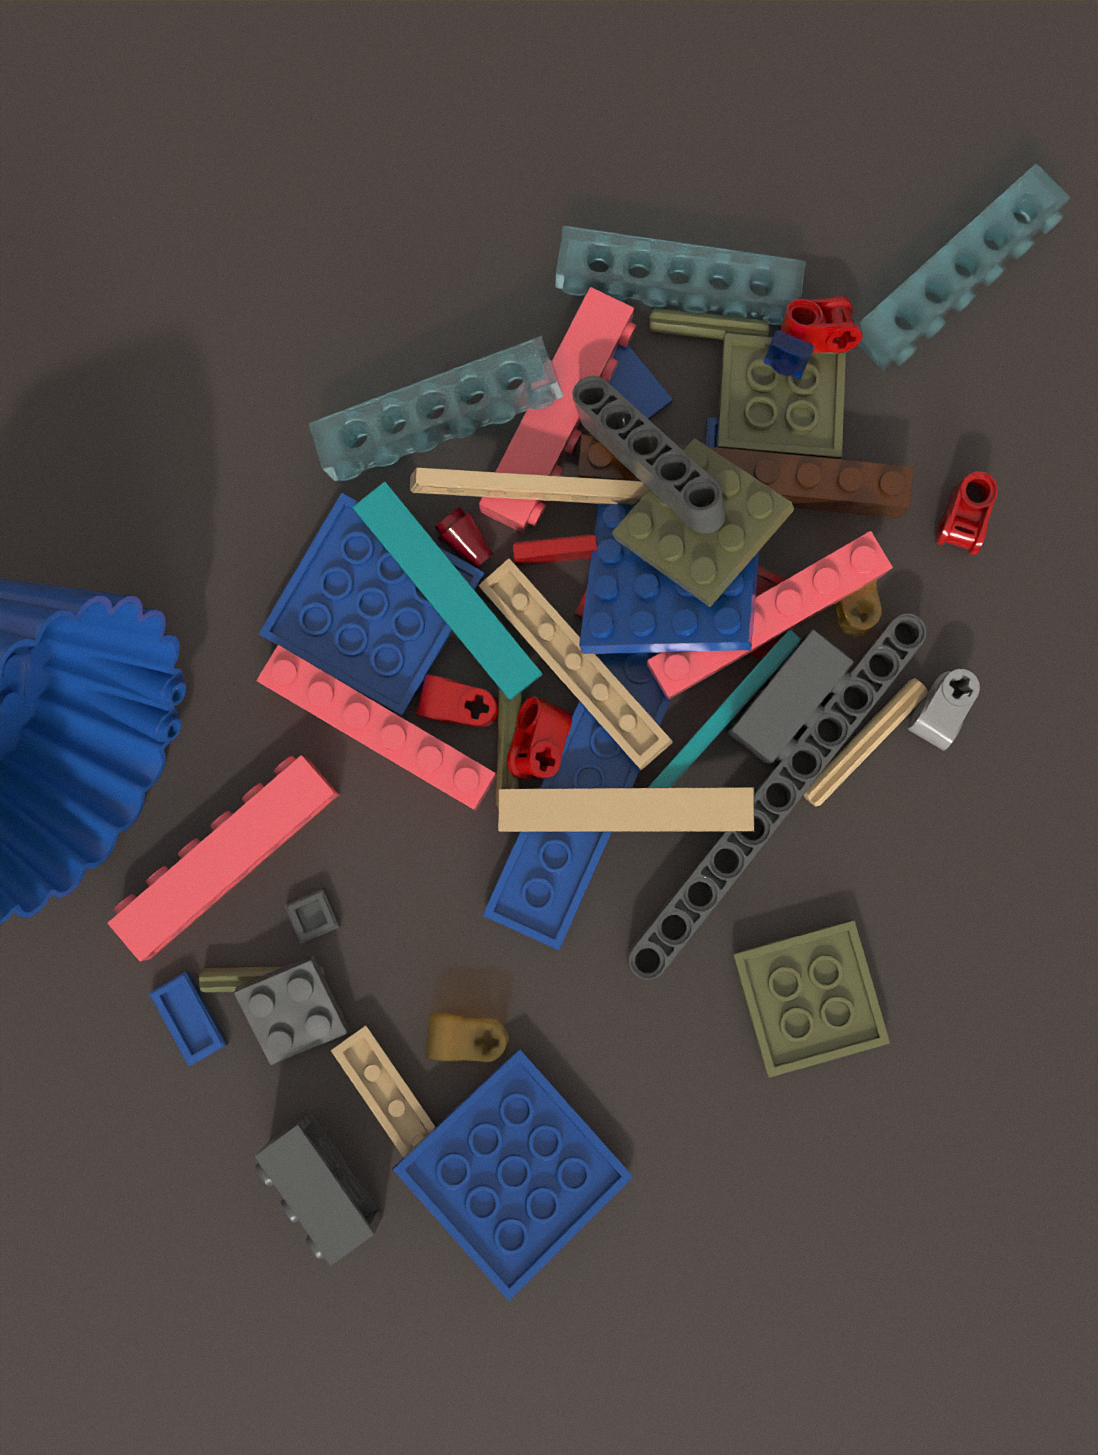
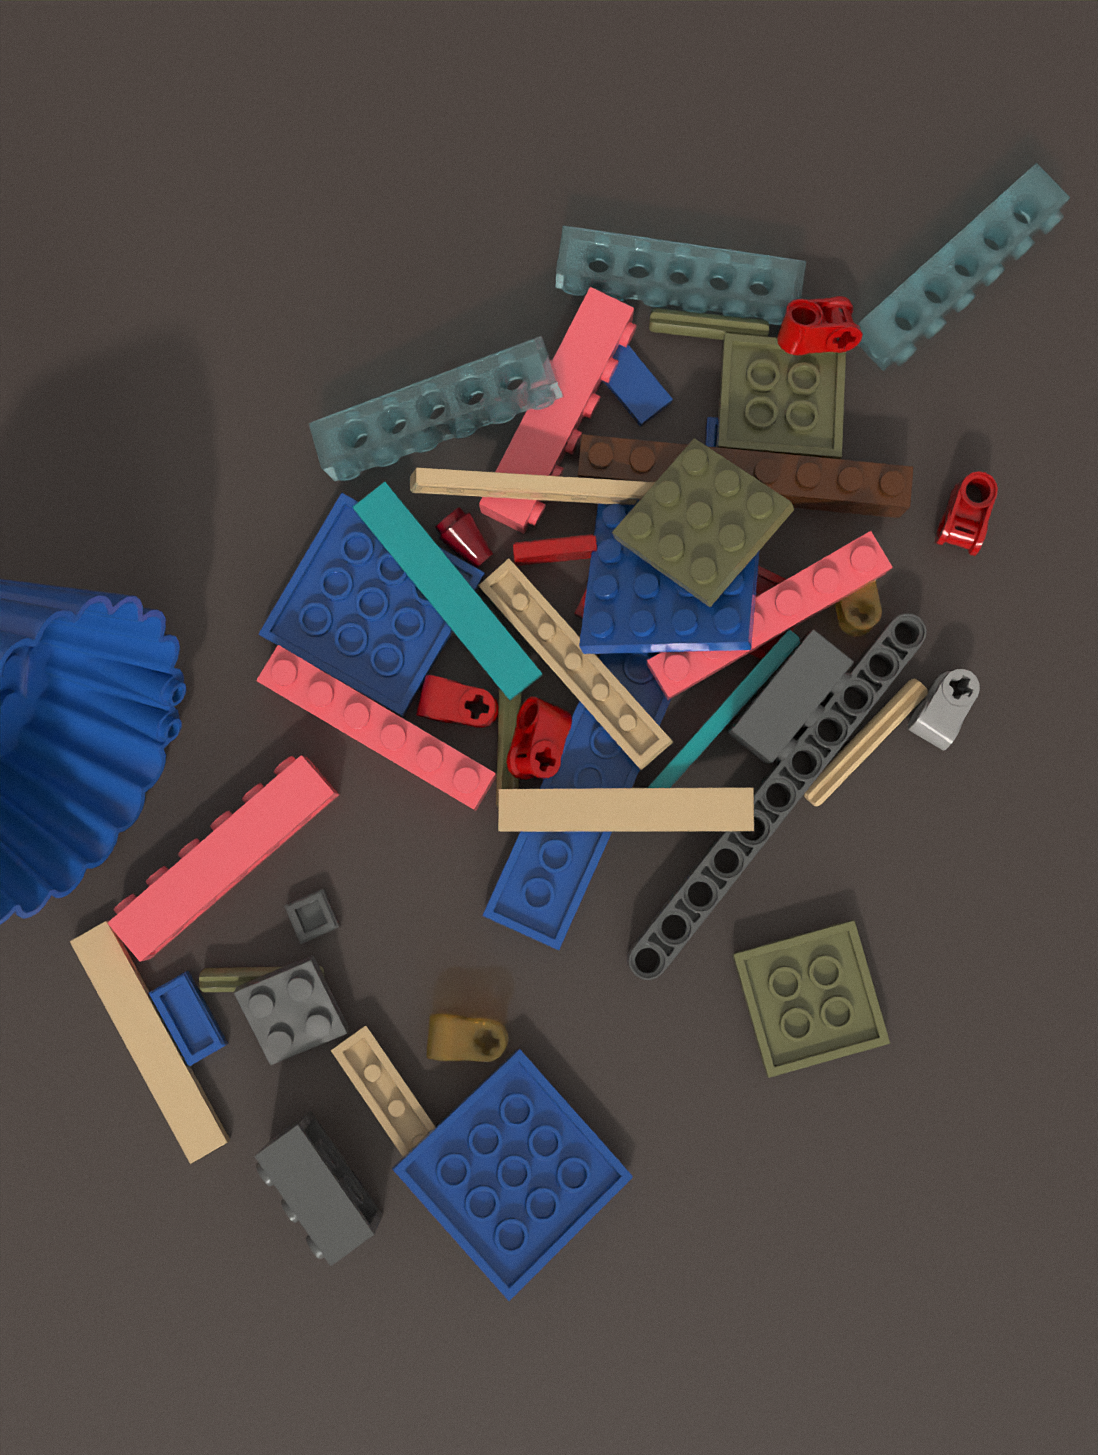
(150, 1042): none -> tan tile
(606, 411): dark grey beam -> none
(788, 354): clear blue plate -> none

